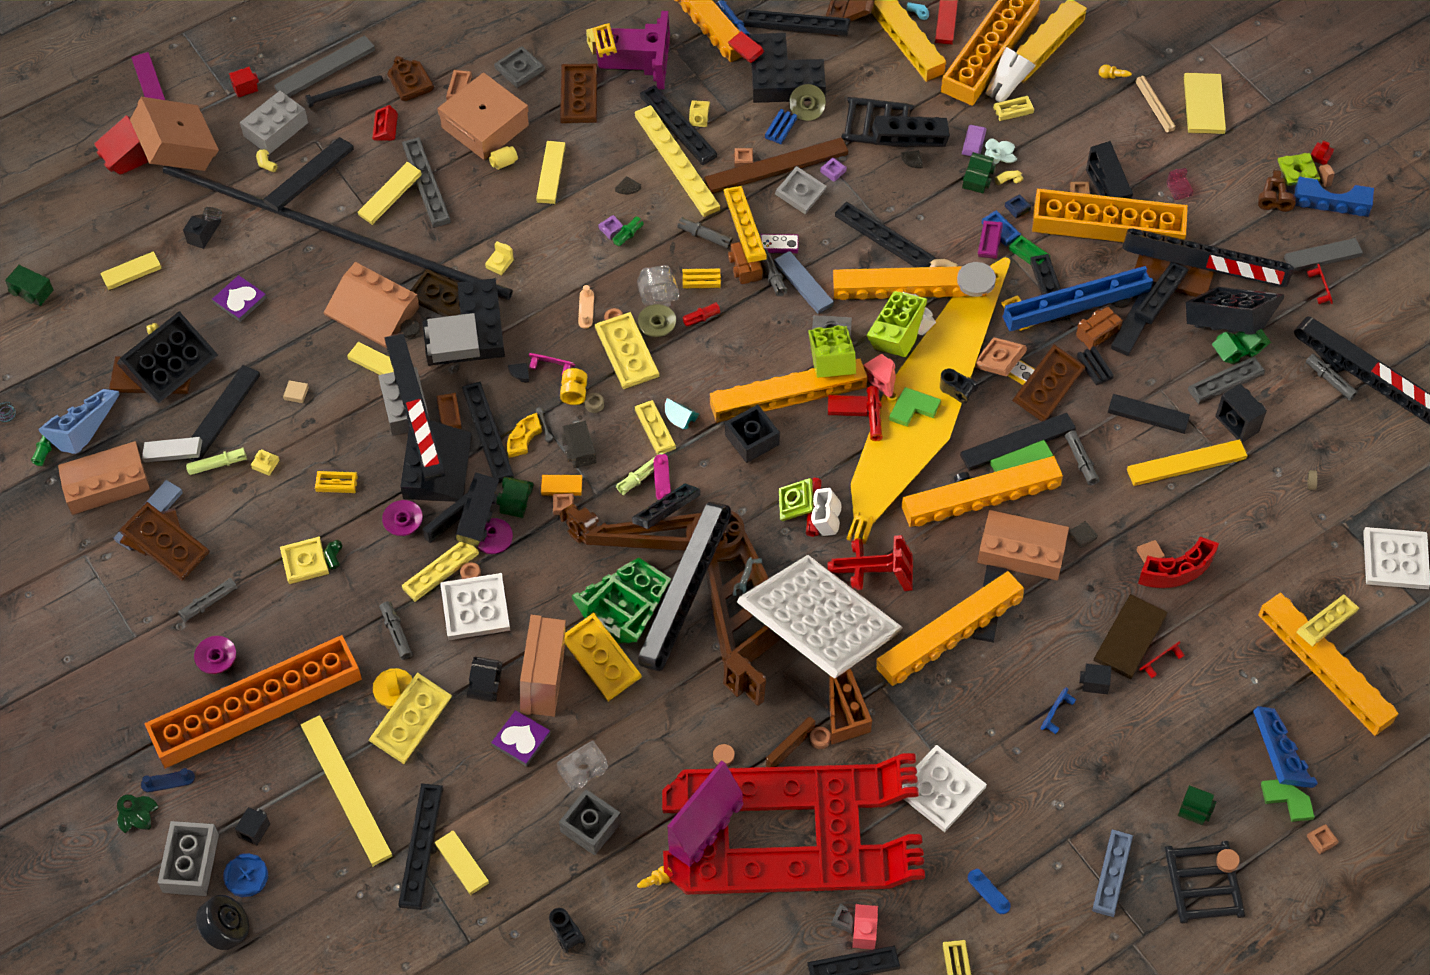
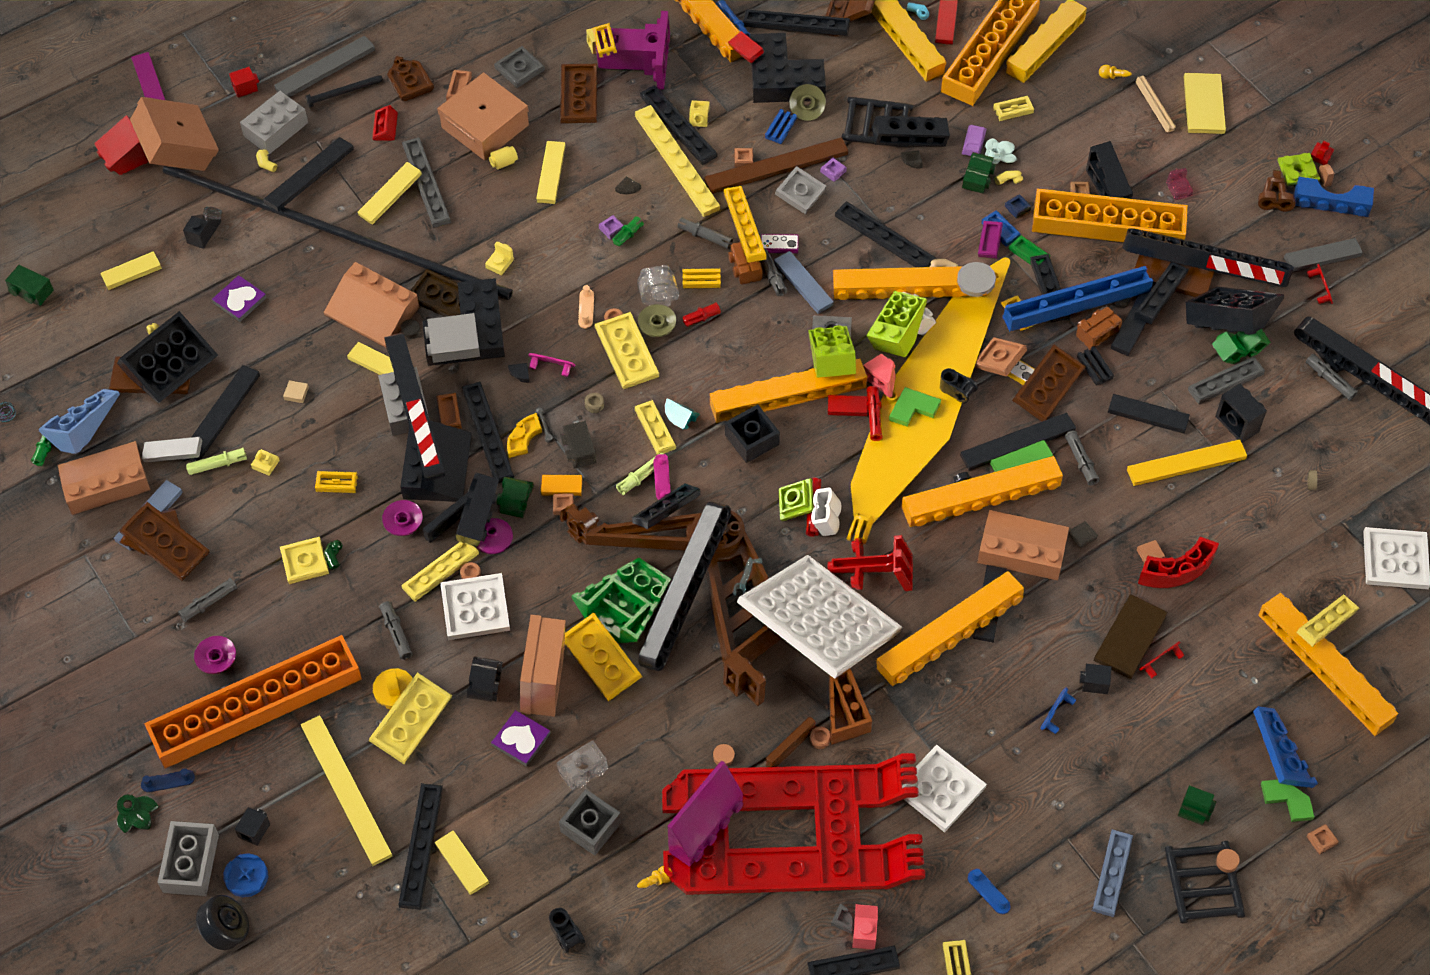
(573, 386): yellow wheel -> none
(1009, 74): white piece -> none

